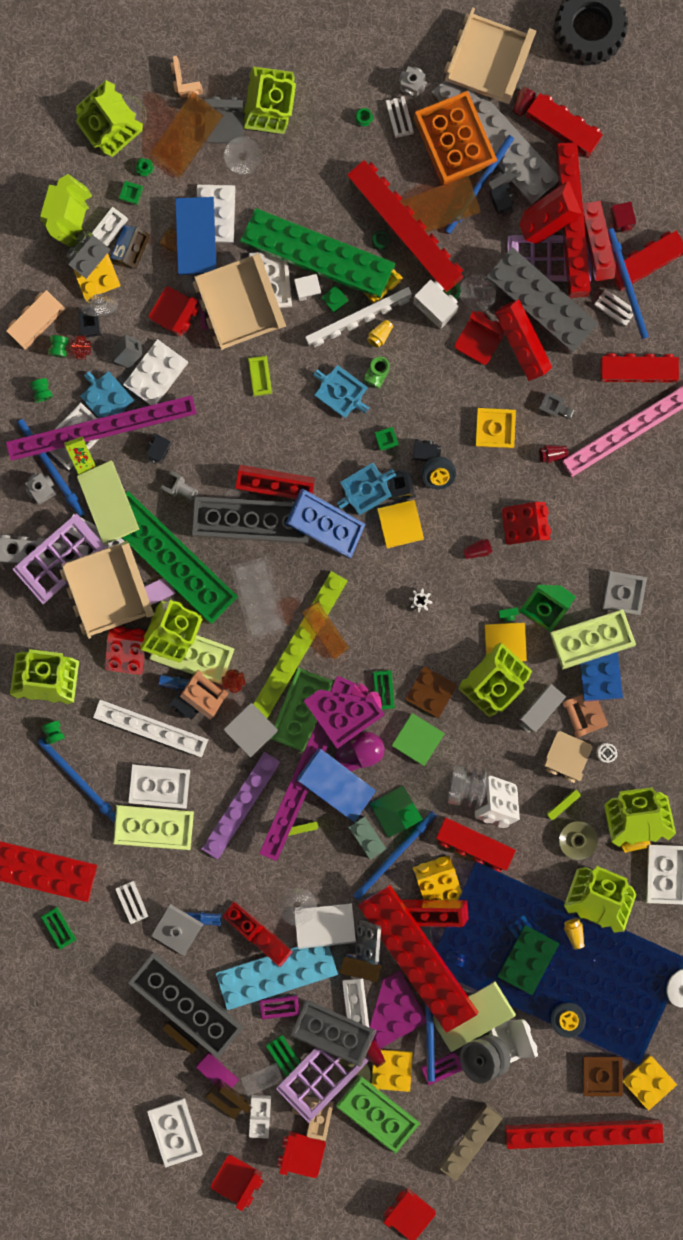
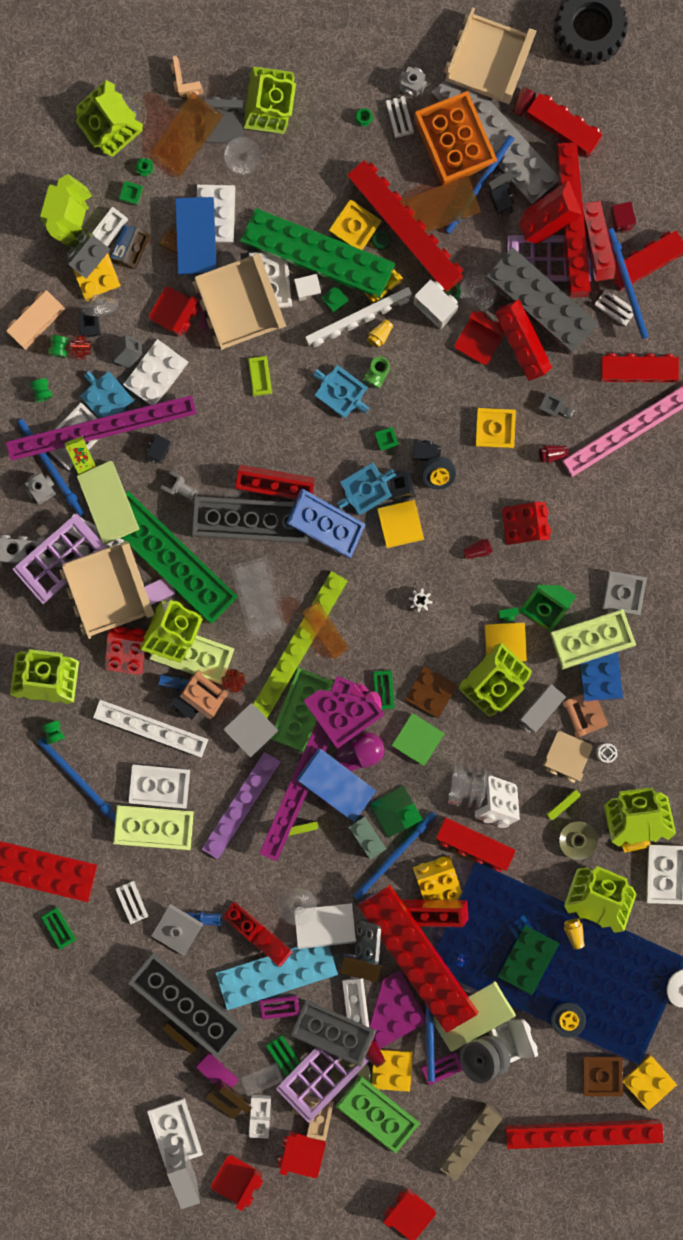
(181, 1176): none -> light grey brick
(355, 225): none -> yellow plate

